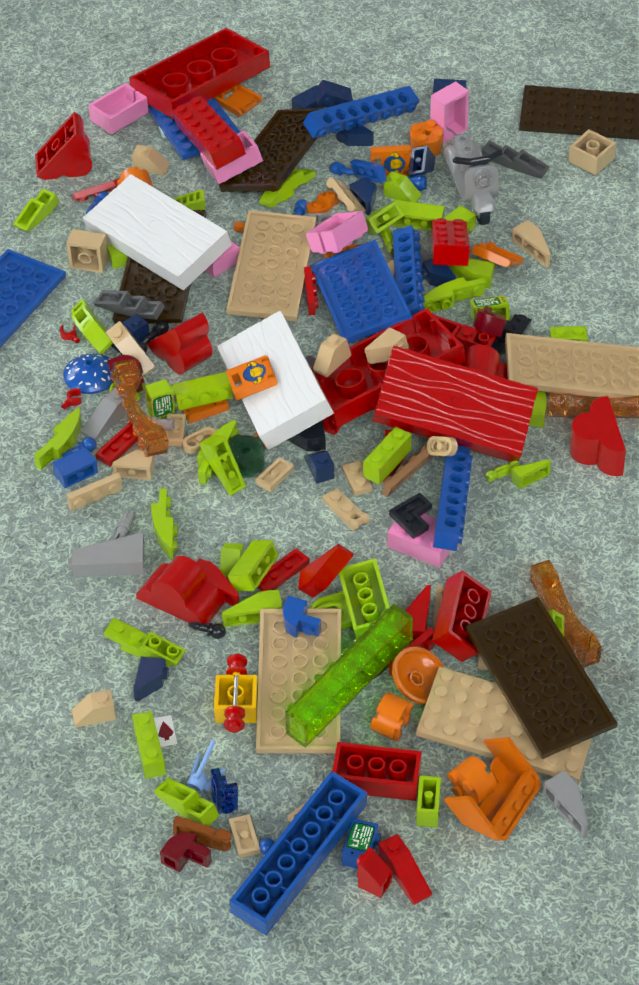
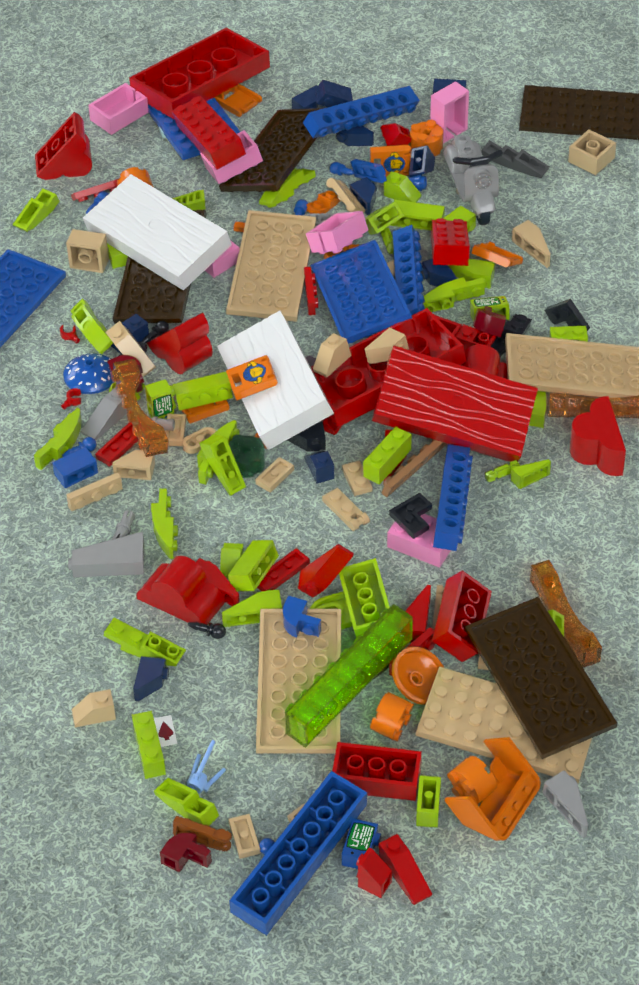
(125, 304): dark grey slope -> none
(150, 160): tan slope -> none
(223, 794): clear blue bracket -> none
(236, 695): yellow brick -> none
(395, 134): none -> red slope
(442, 446): tan plate -> none
(566, 312): none -> black plate

